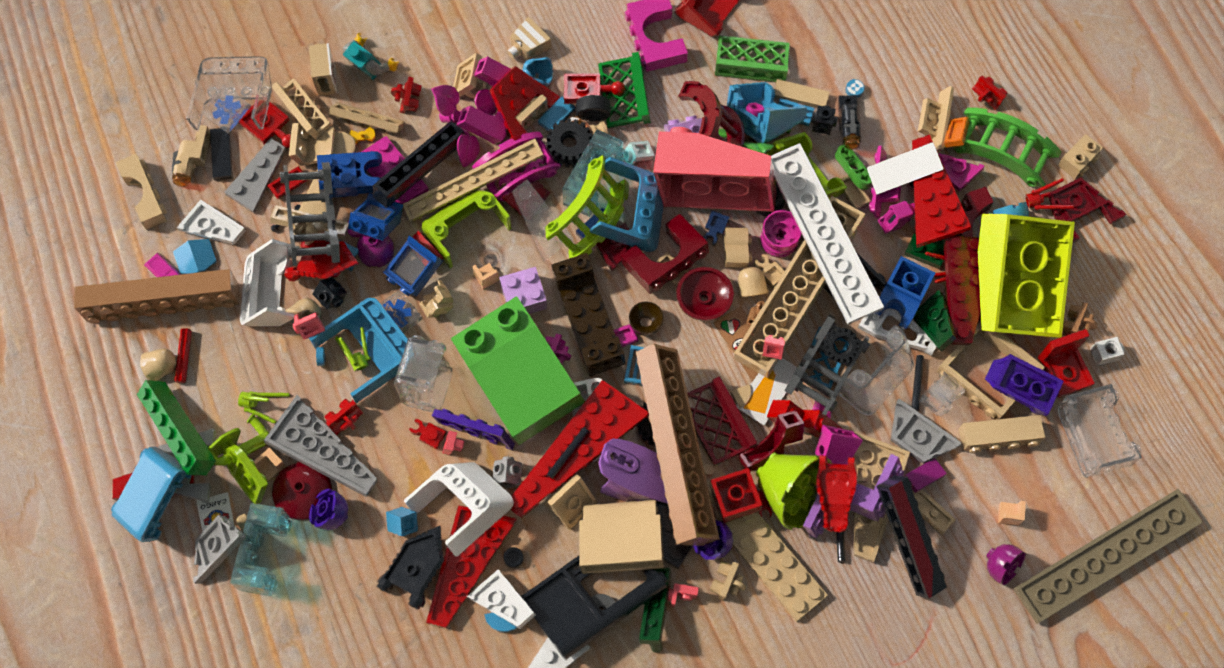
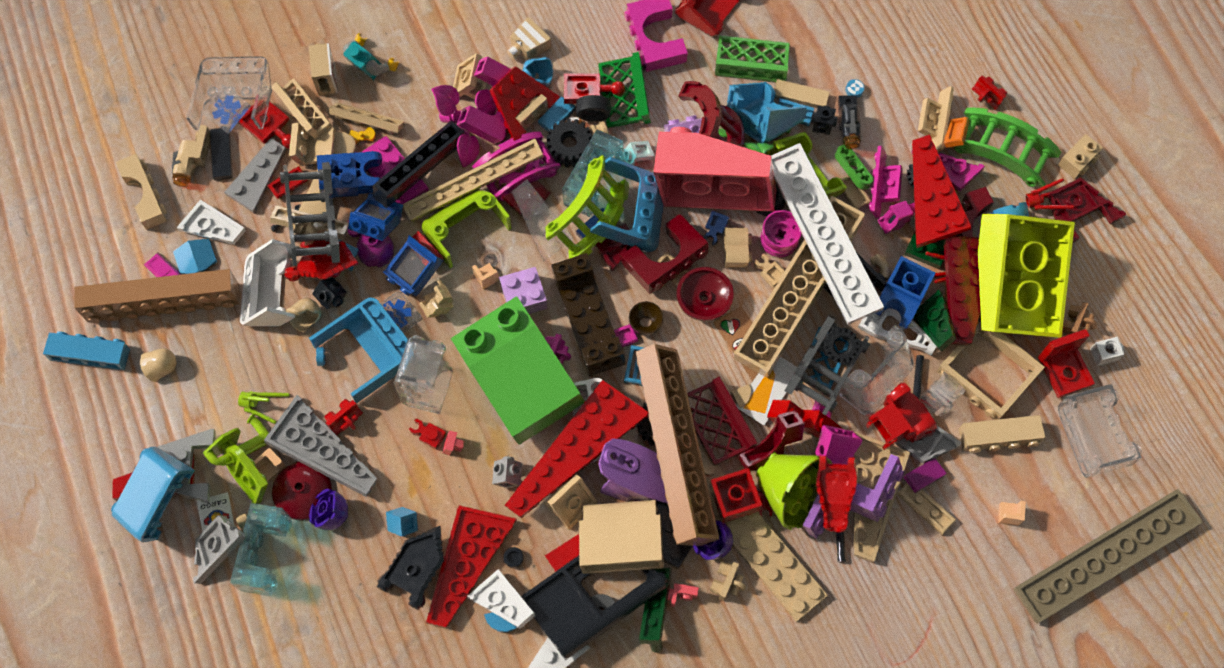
(86, 351): none -> dark azure brick
(176, 428): green brick -> none
(183, 356): red axle -> none
(308, 325): coral bracket -> none
(357, 359): lime plant -> none
(410, 88): red hips -> none
(474, 428): dark purple wing -> none
(475, 489): white windscreen -> none
(563, 553): none -> red tile
(567, 453): black piece -> none
(751, 282): tan hair -> none
(754, 311): medium nougat arm -> none
(755, 108): dark pink tile -> none
(773, 347): coral tile -> none
(883, 265): none -> tan arm
(902, 418): none -> red piece
(904, 168): white sticker -> none
(911, 536): black brick -> none
(1003, 562): magenta cylinder -> none
(1024, 383): dark purple slope -> none

